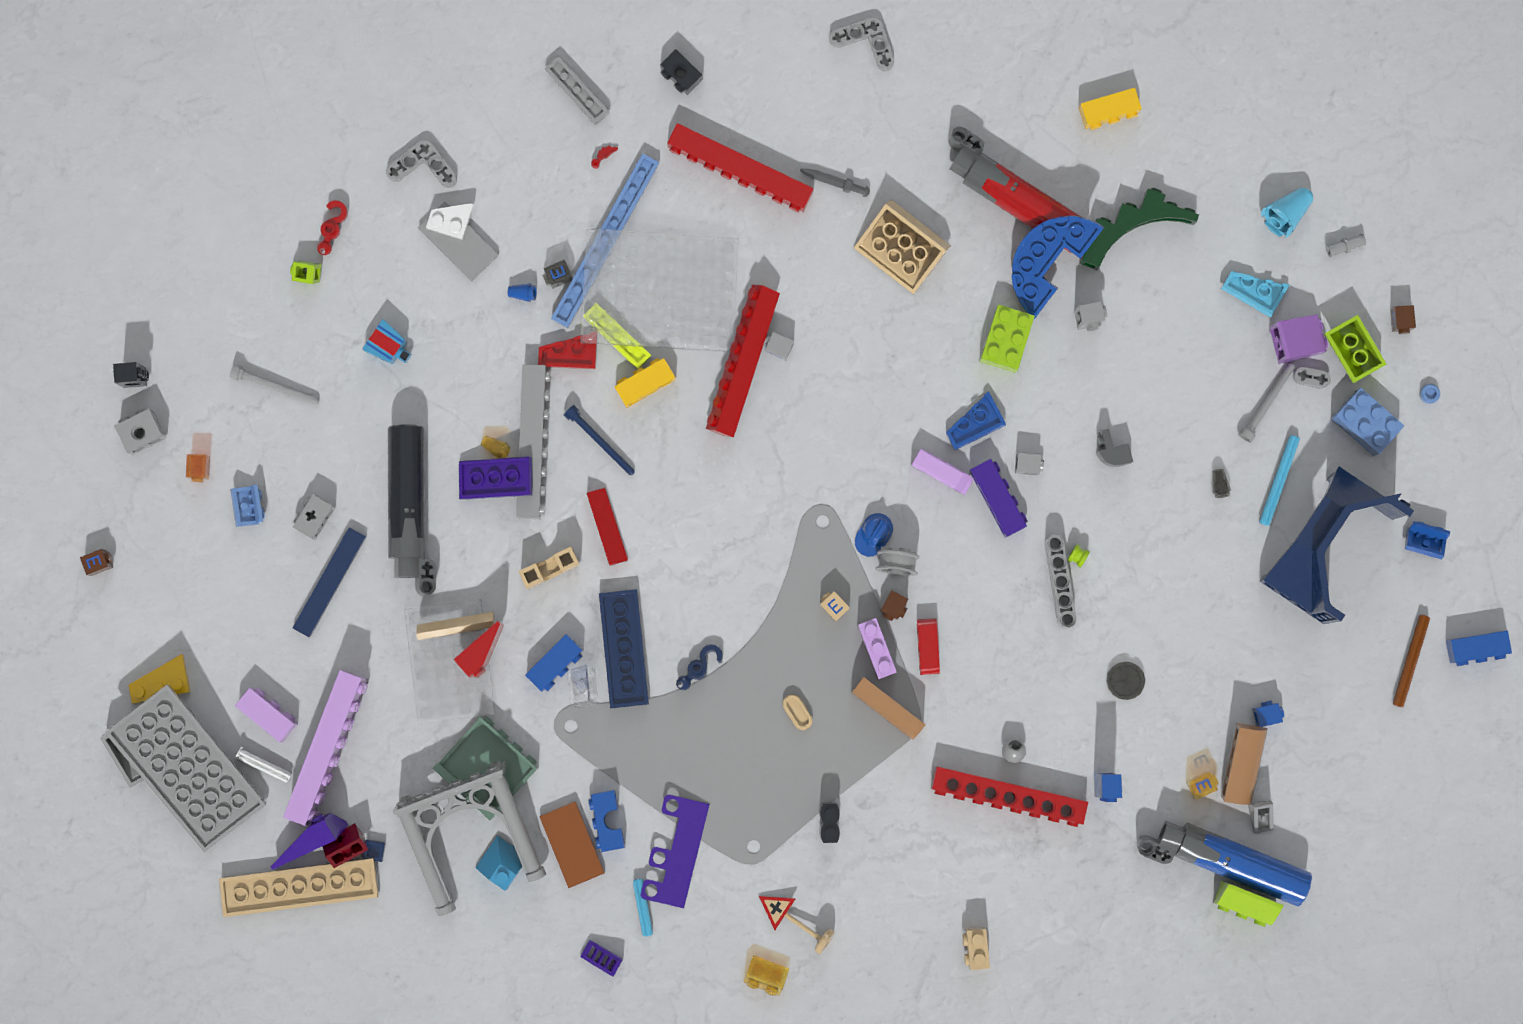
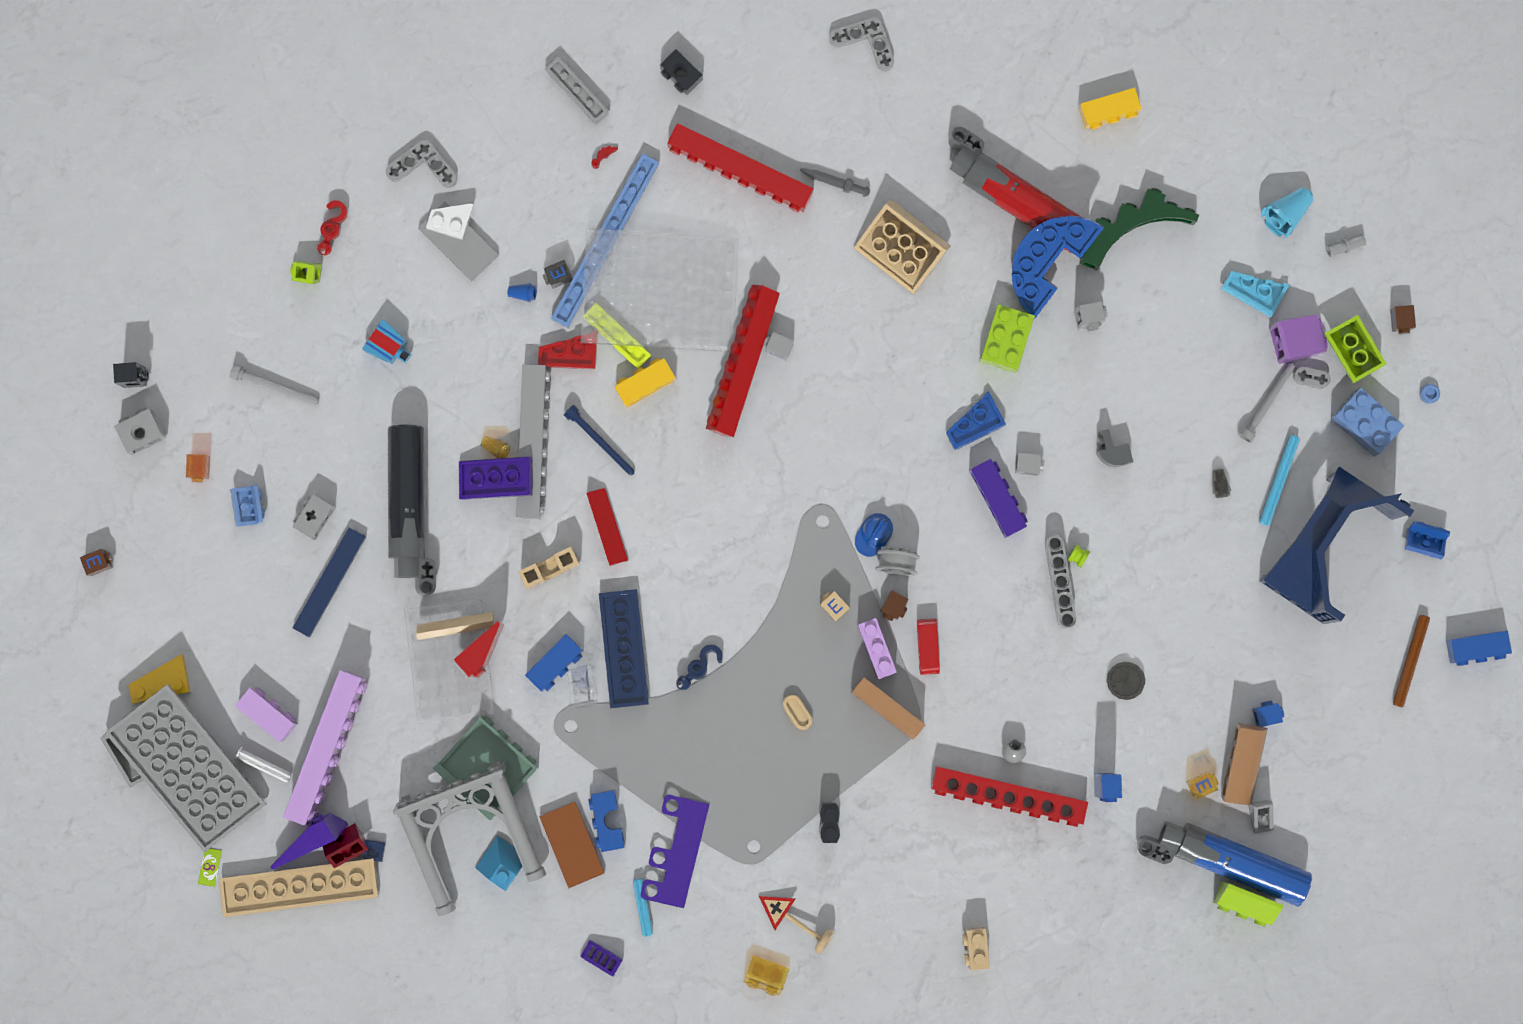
(209, 867): none -> lime sticker
(942, 471): lavender piece -> none

